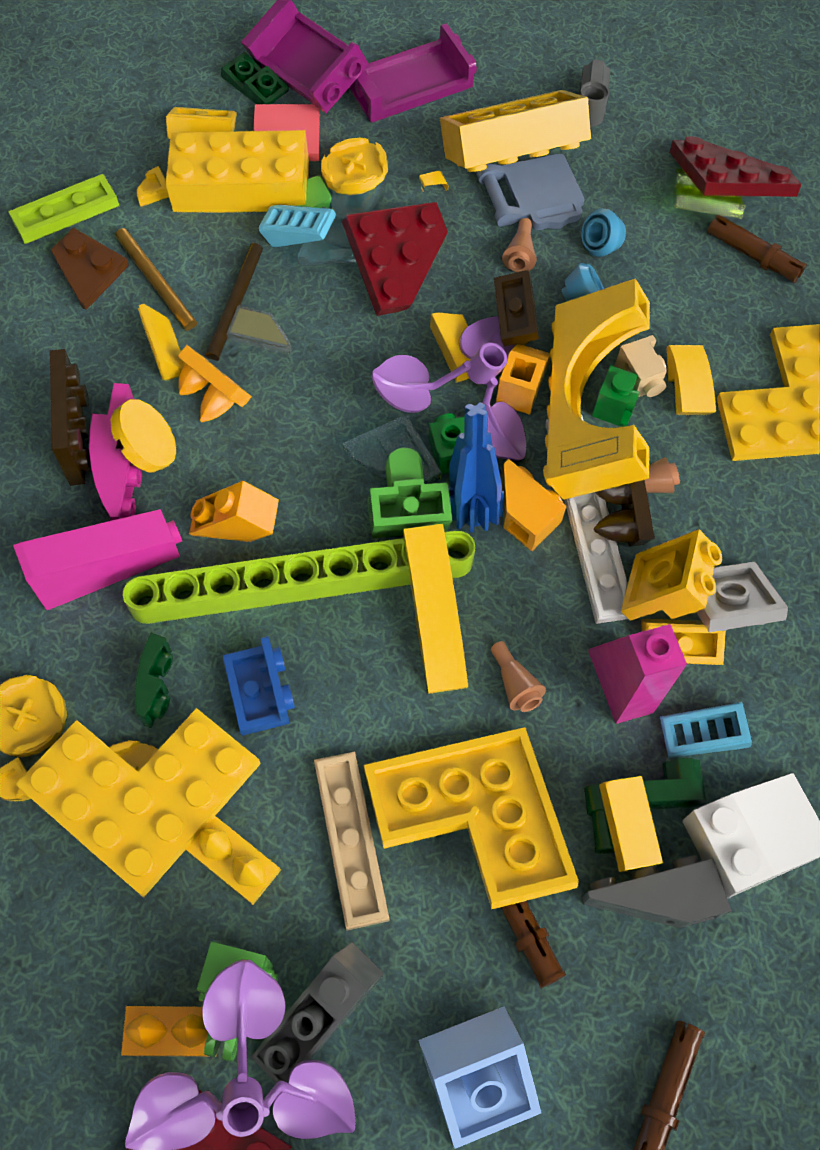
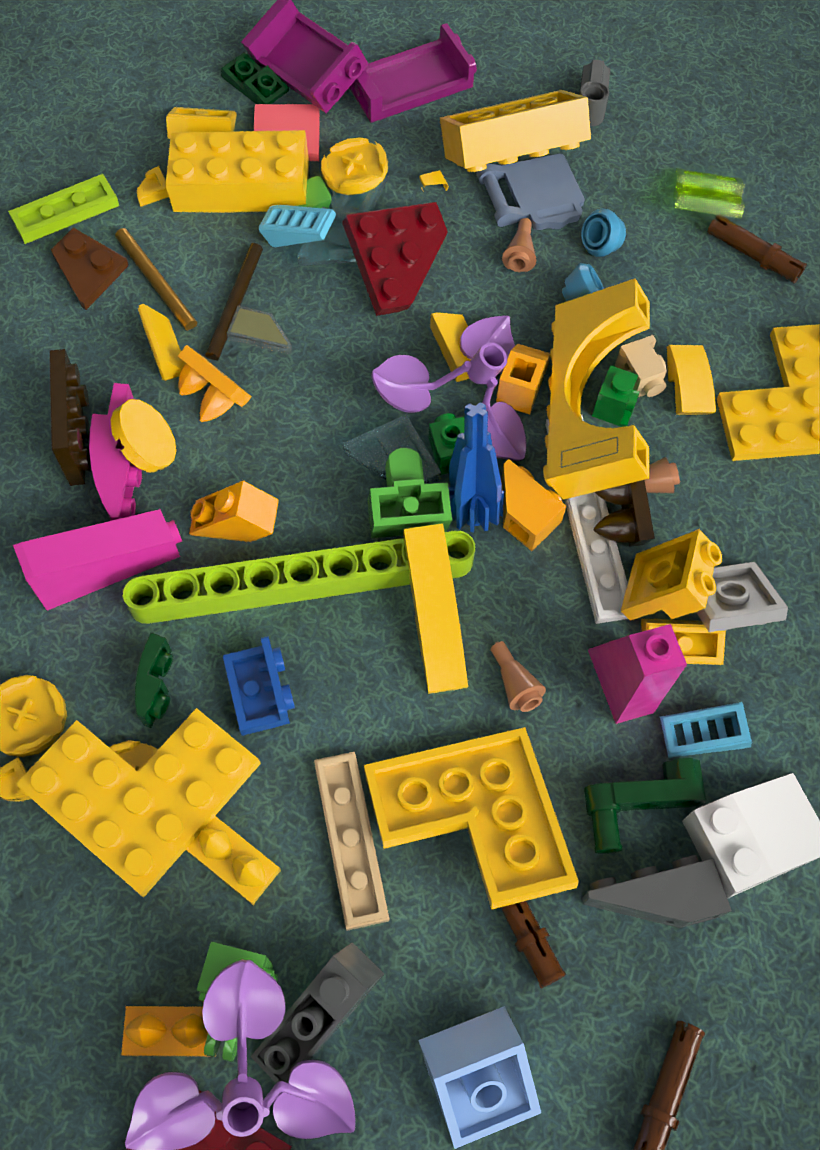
(516, 308): dark brown tile -> none
(630, 823): yellow slope -> none
(730, 172): dark red plate -> none

